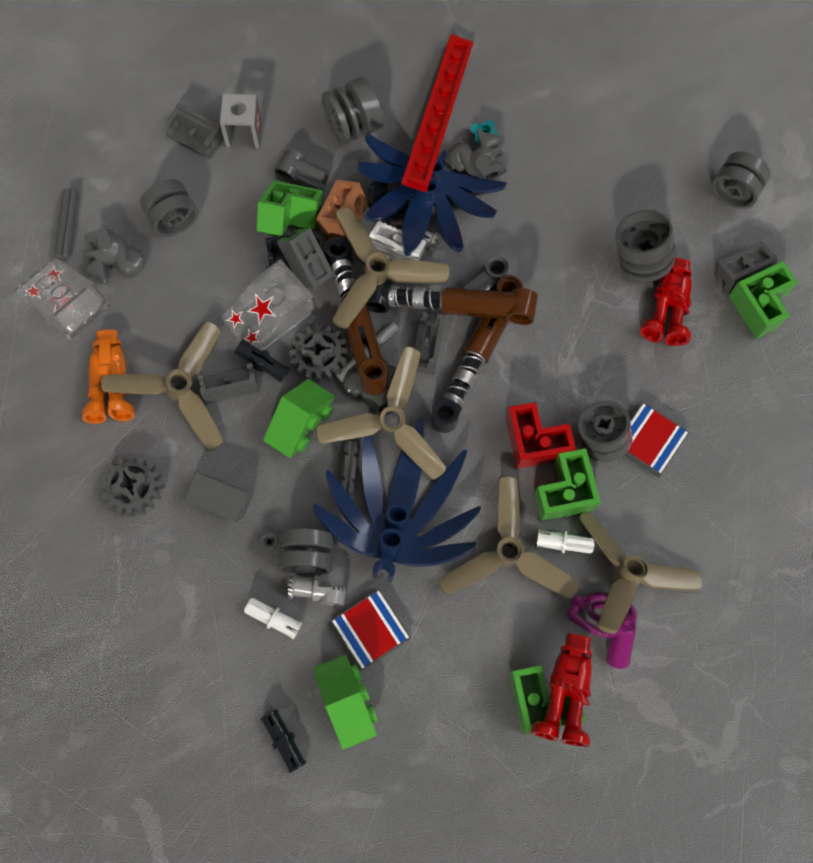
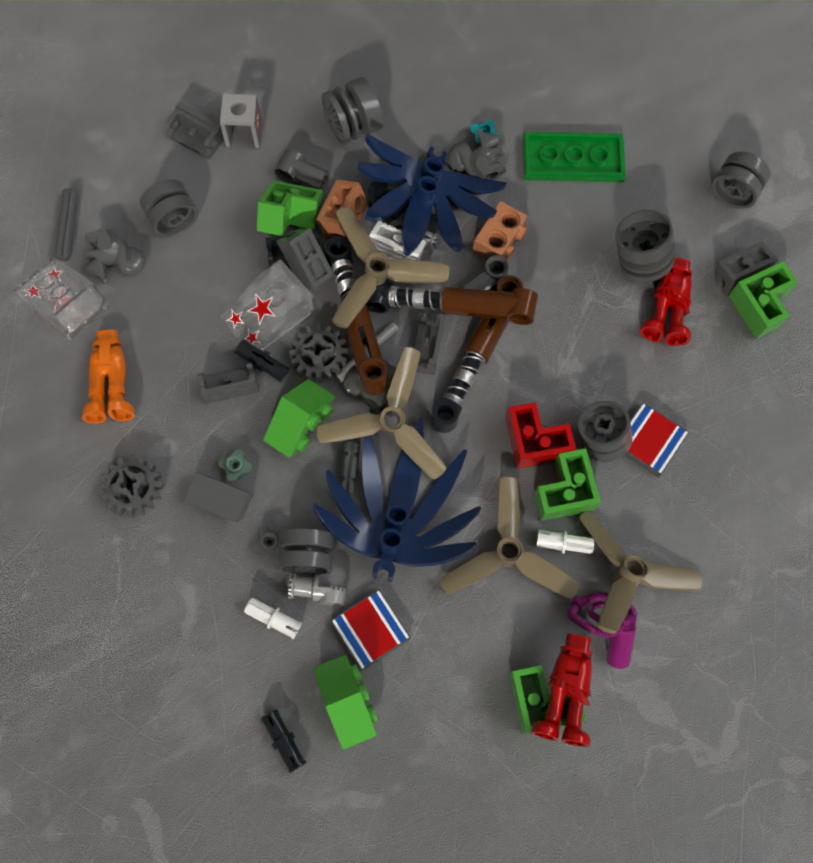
(189, 402): dark tan piece -> none
(243, 467): none -> sand green plate
(437, 114): red plate -> none
(496, 232): none -> nougat brick
(573, 157): none -> green tile

